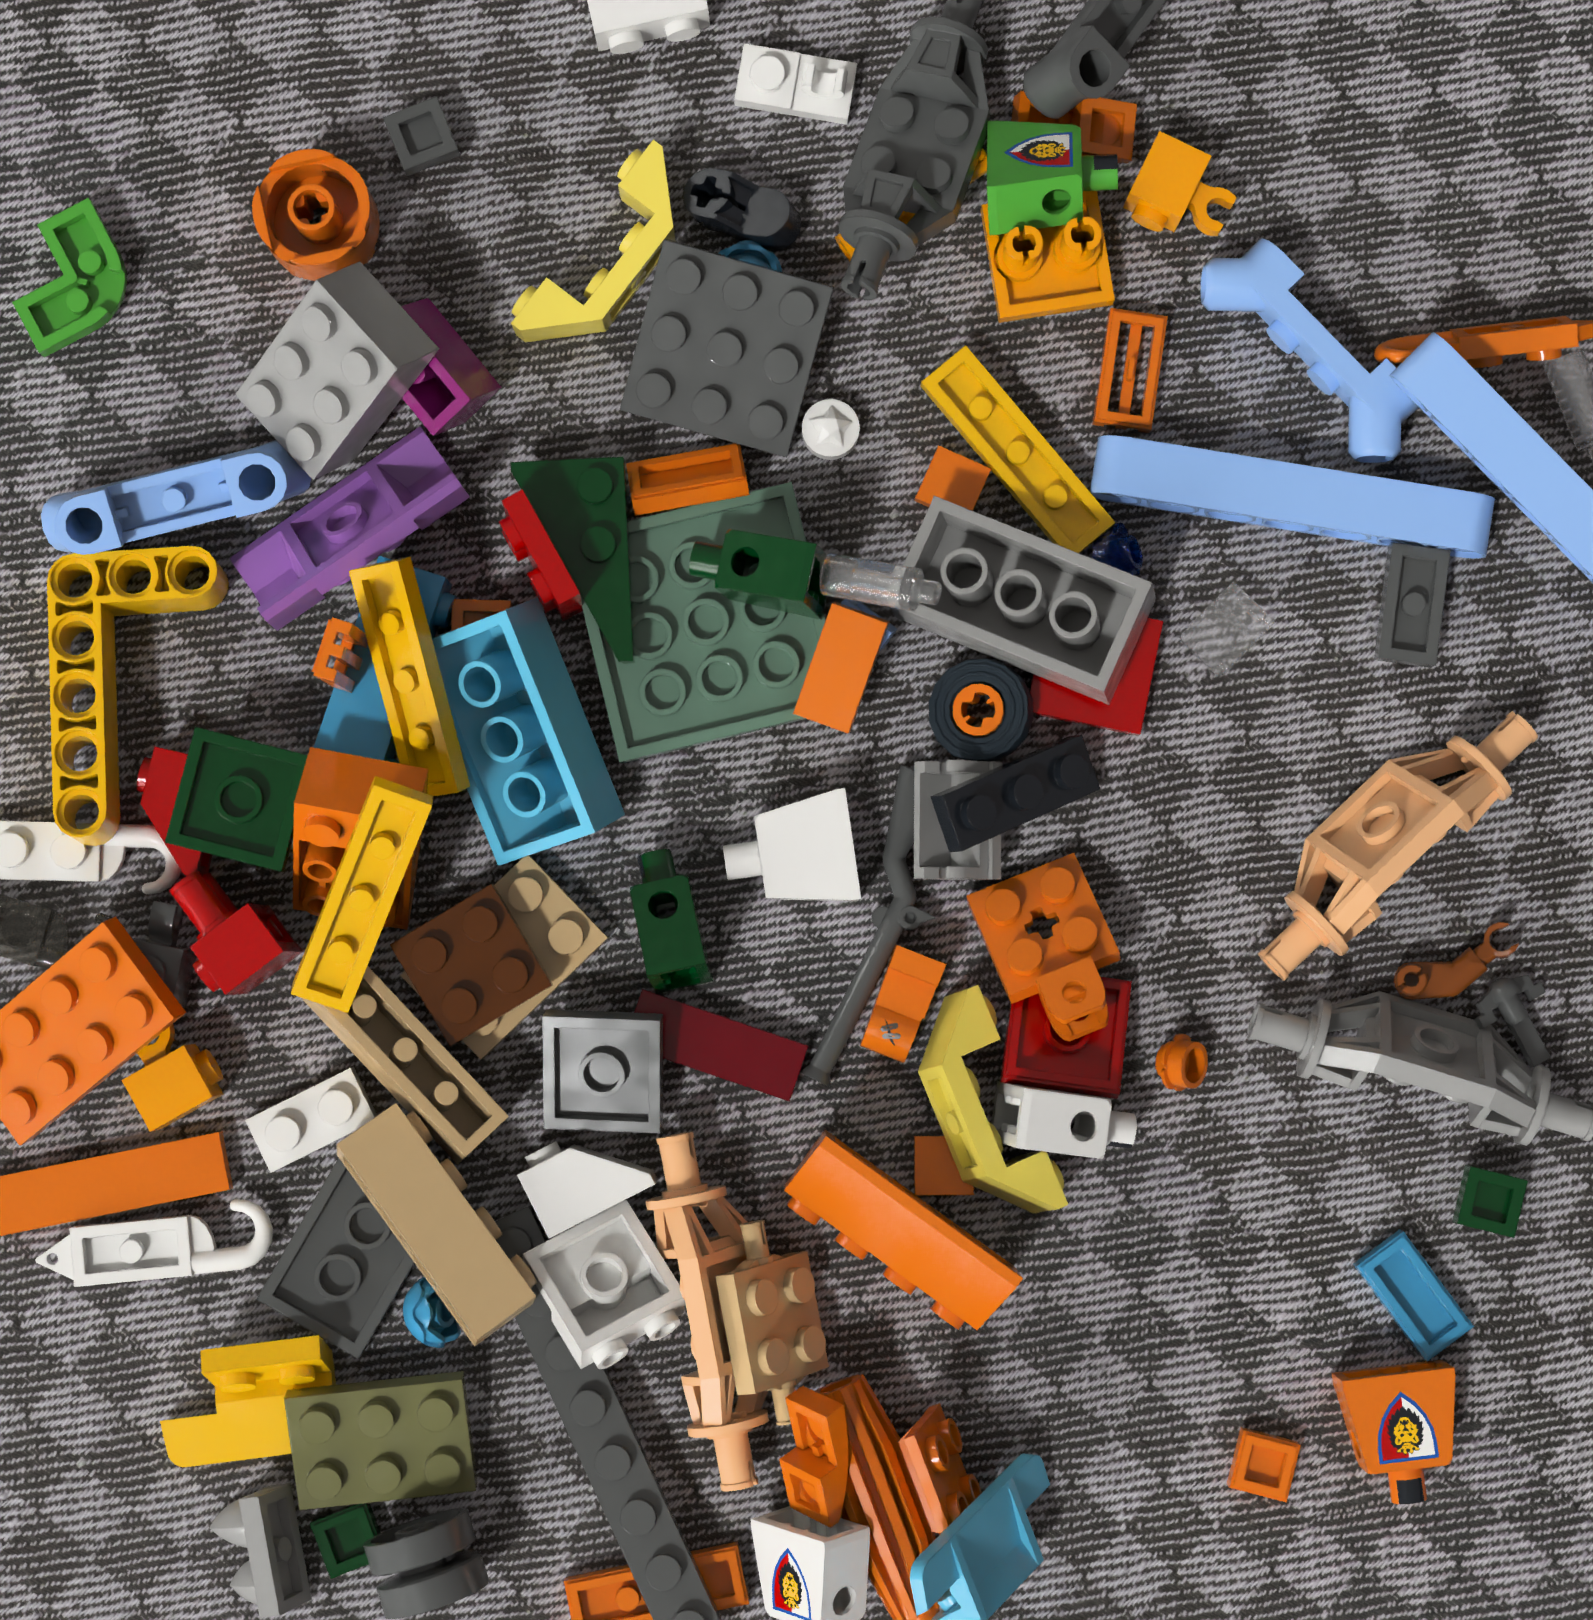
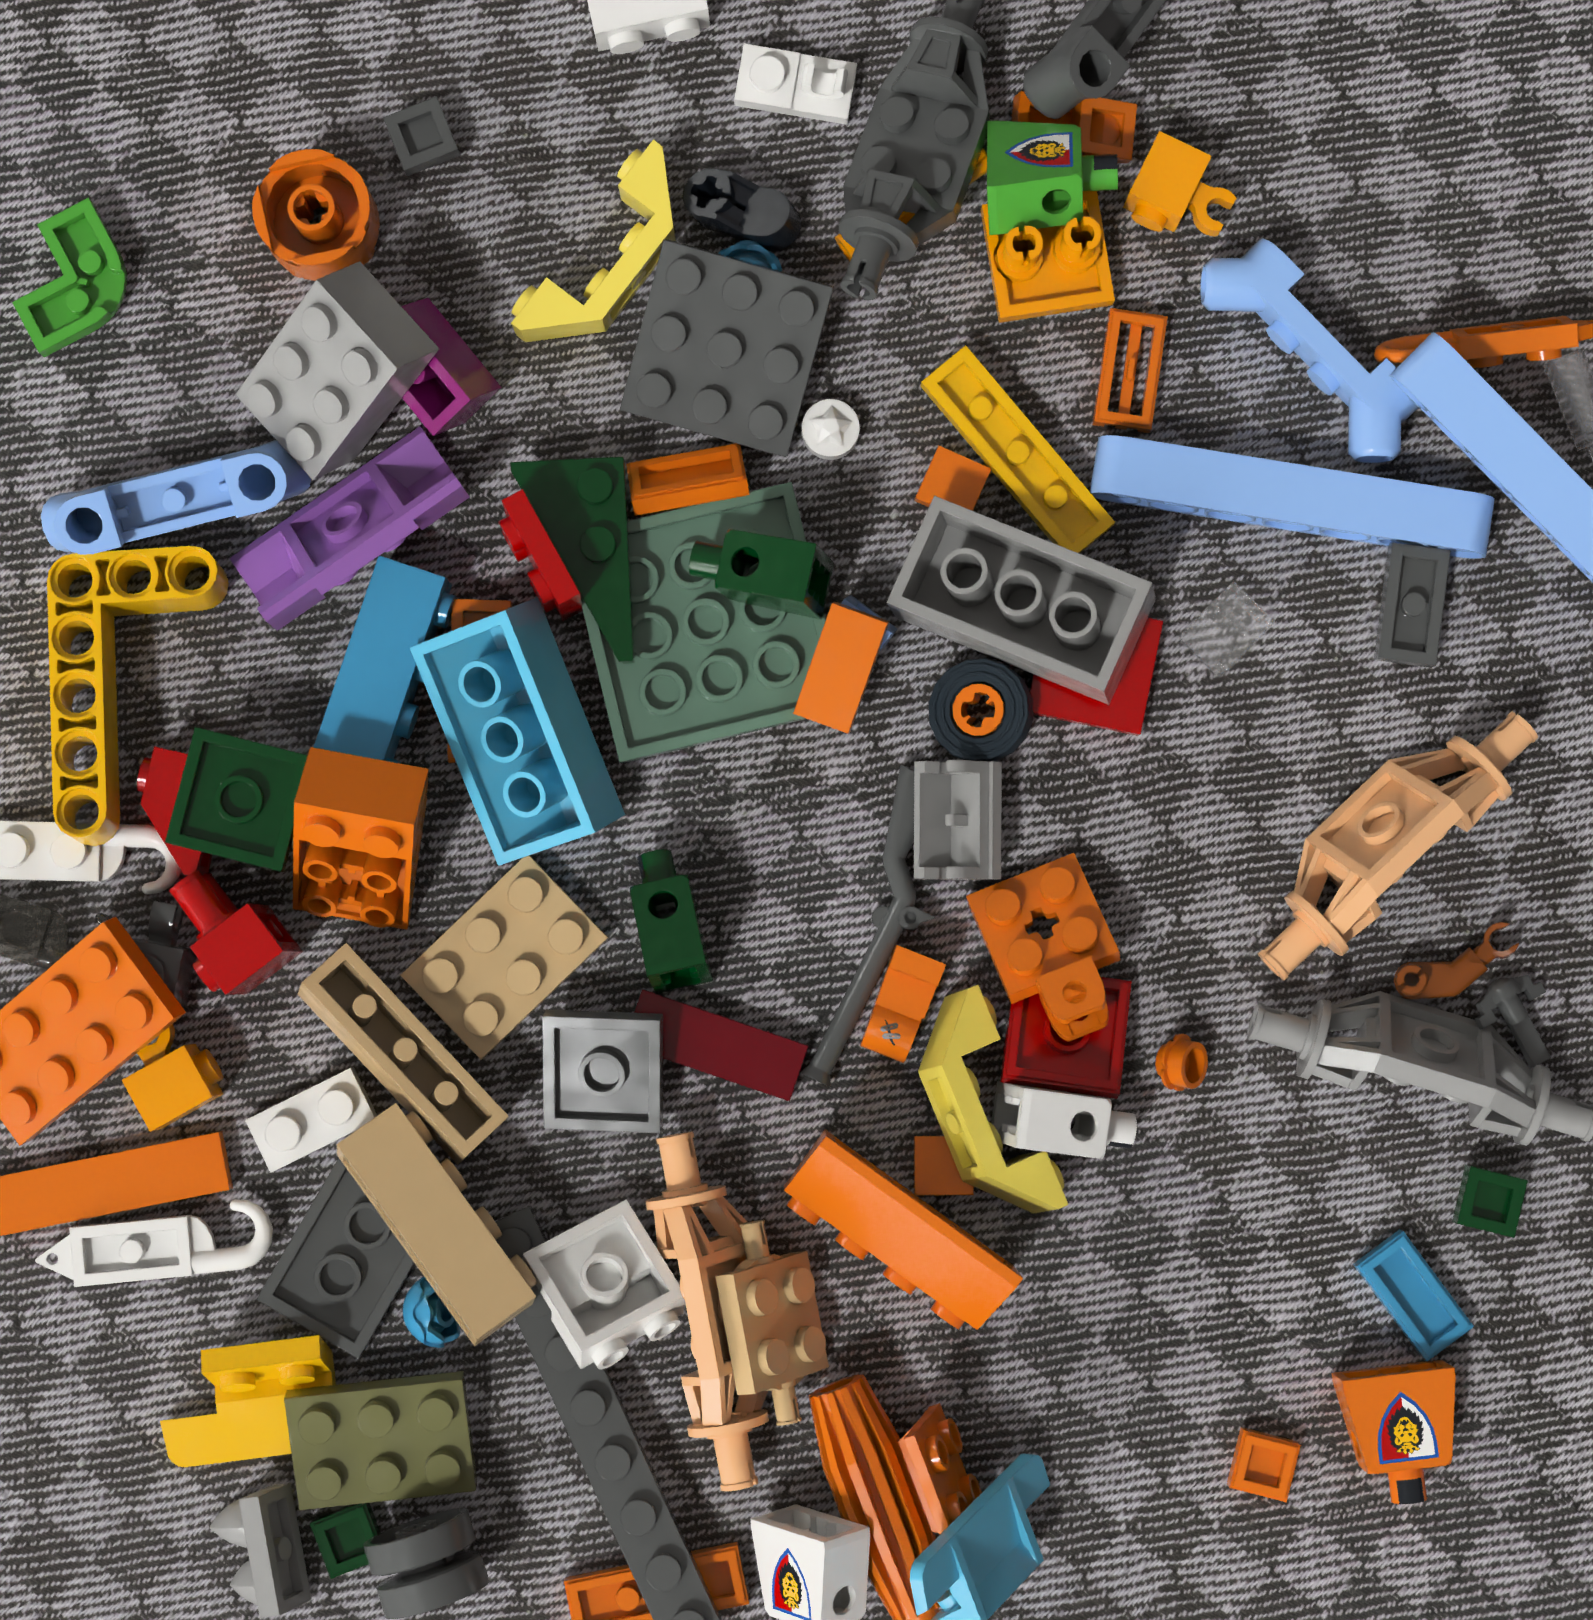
(342, 653): orange tile -> none
(362, 894): yellow plate -> none
(409, 673): yellow plate -> none
(471, 964): reddish brown plate -> none
(578, 1184): white slope -> none
(801, 851): white torso -> none
(818, 1464): orange slope -> none
(877, 583): clear cylinder -> none
(1015, 793): black plate -> none
(1119, 550): clear blue plate -> none

